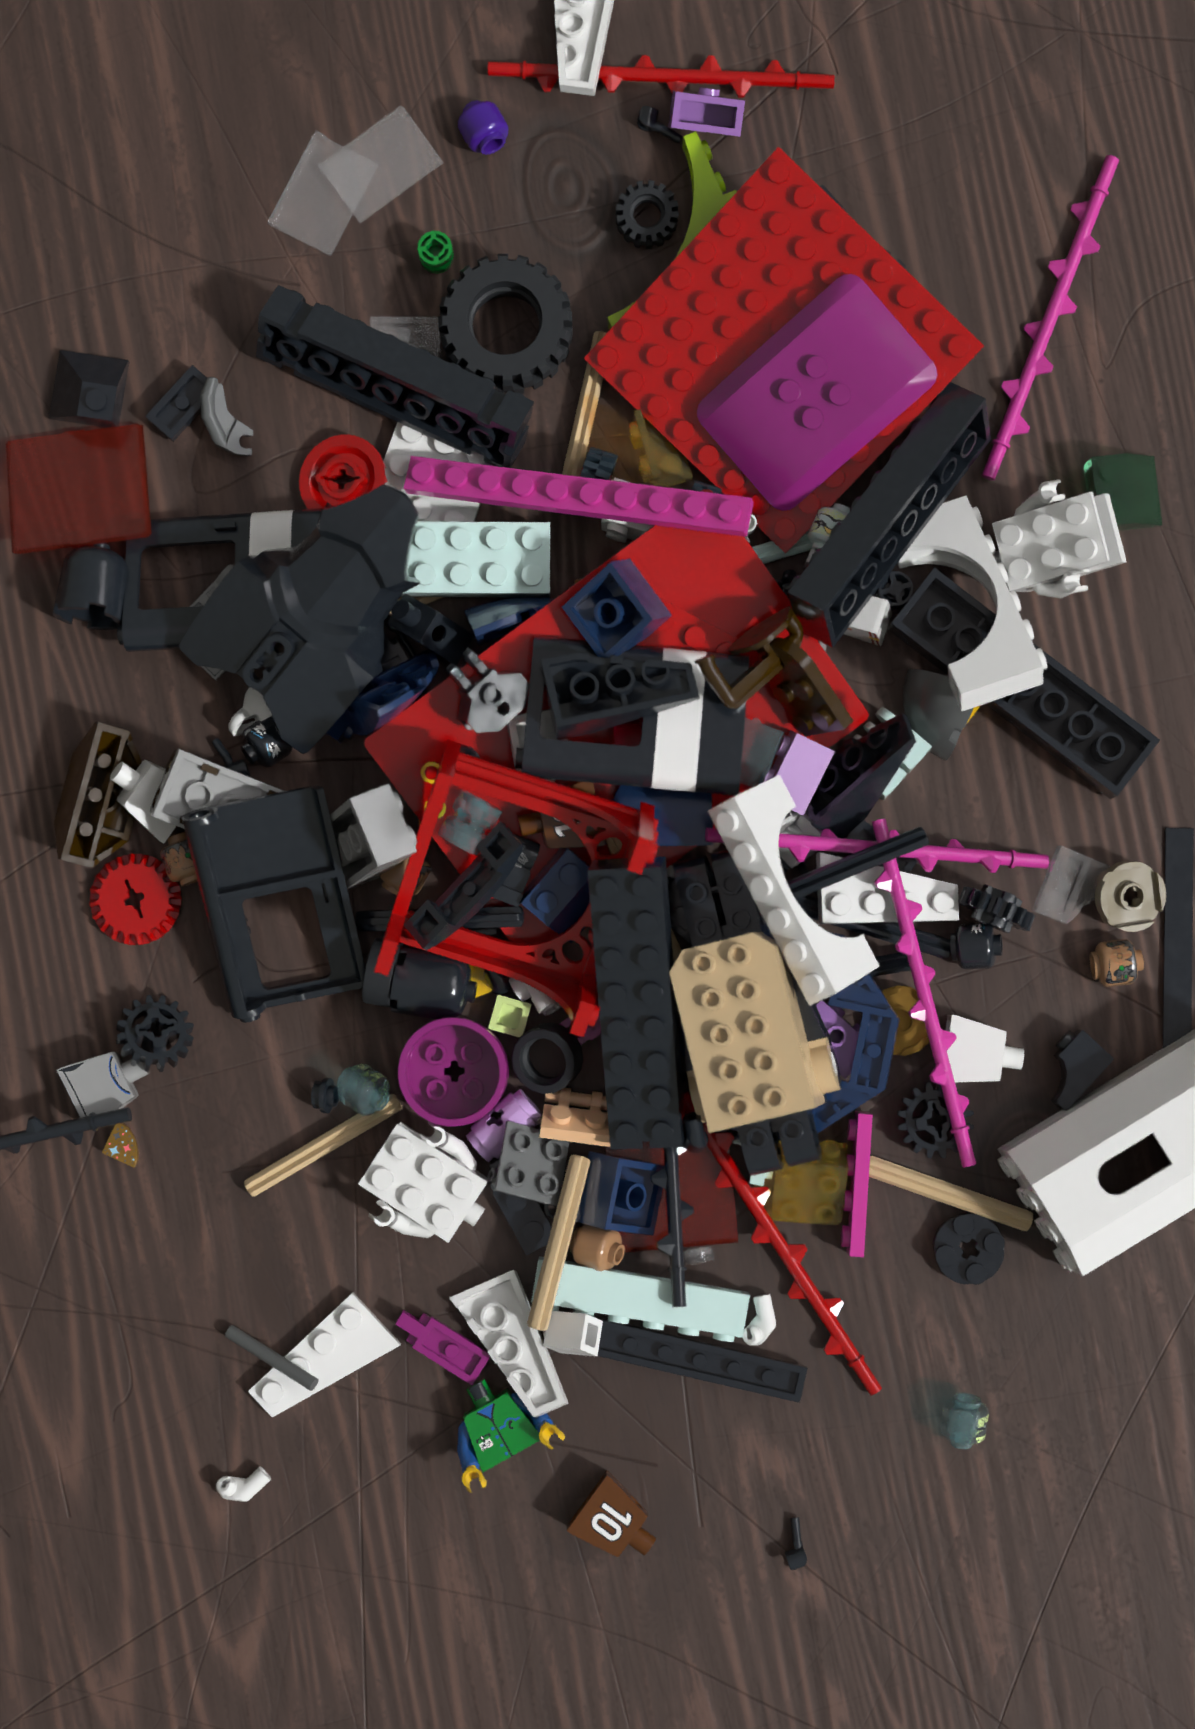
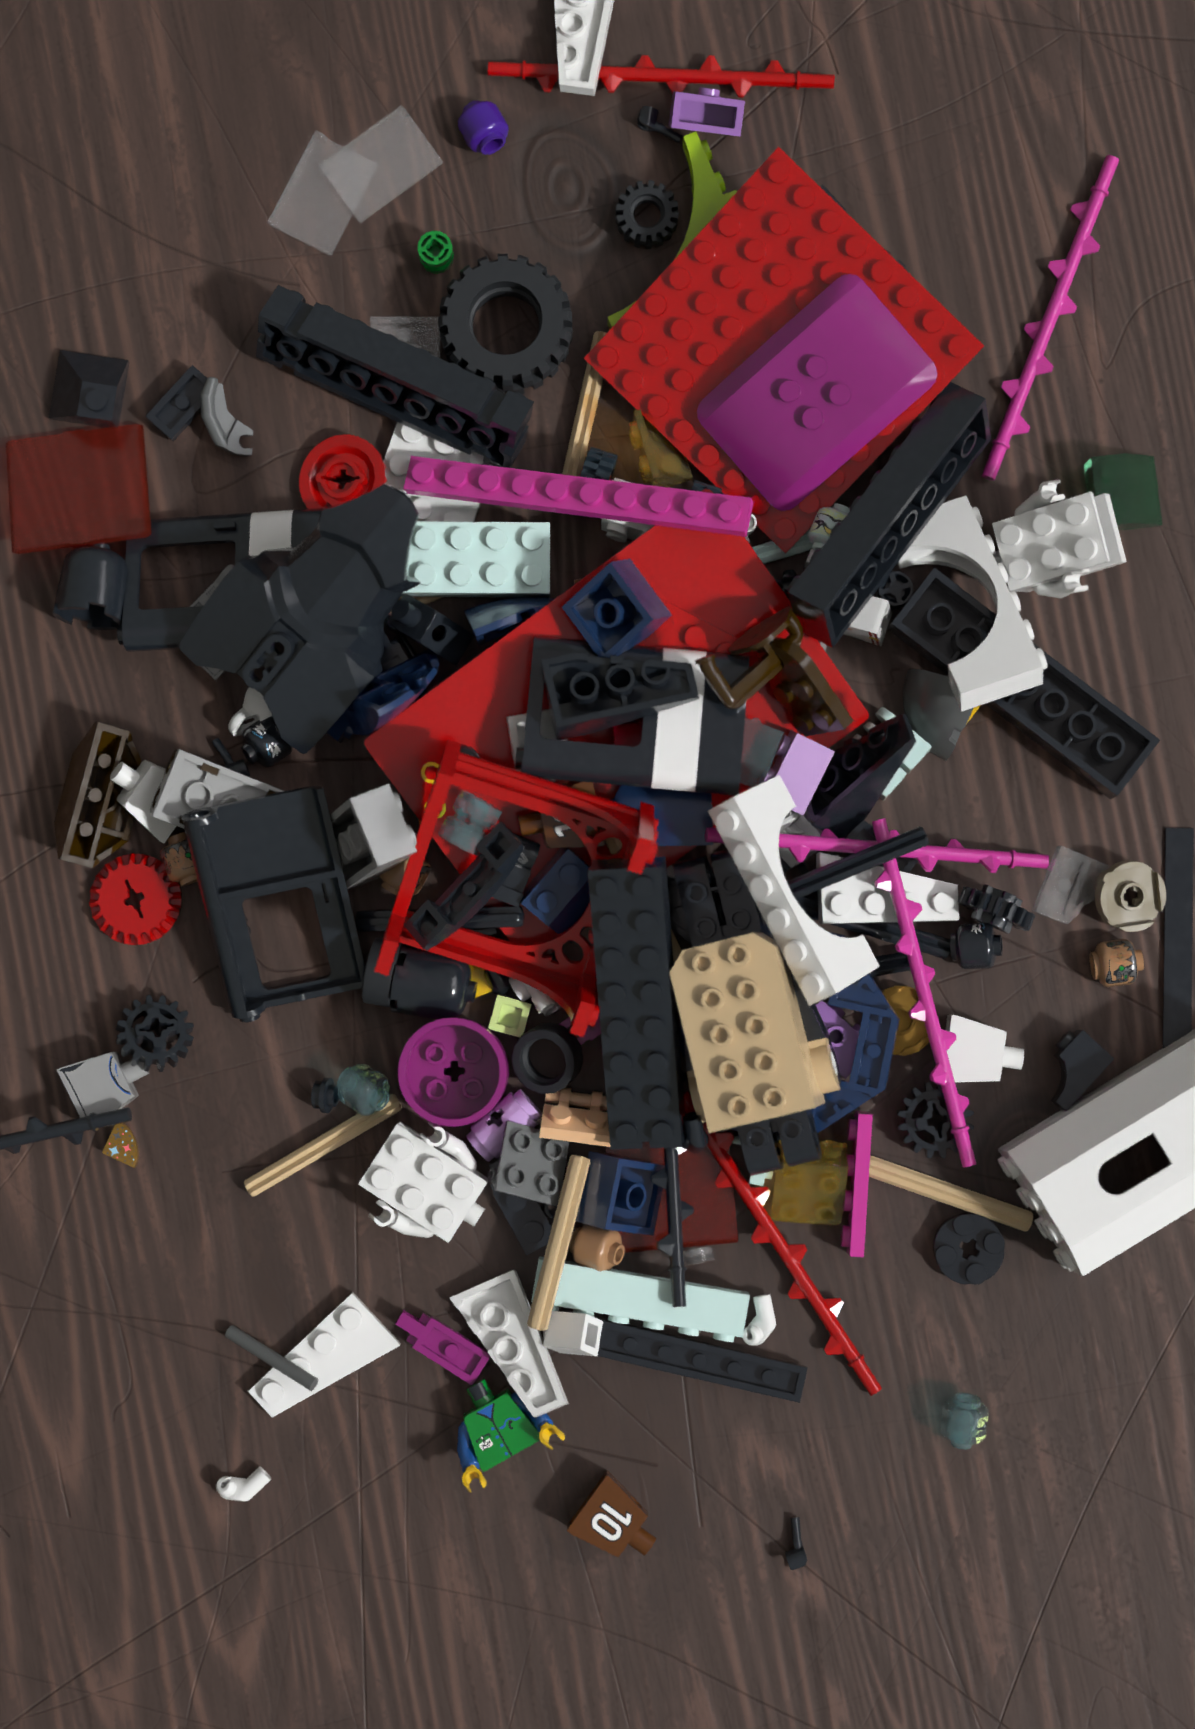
(485, 692): hinge -> none

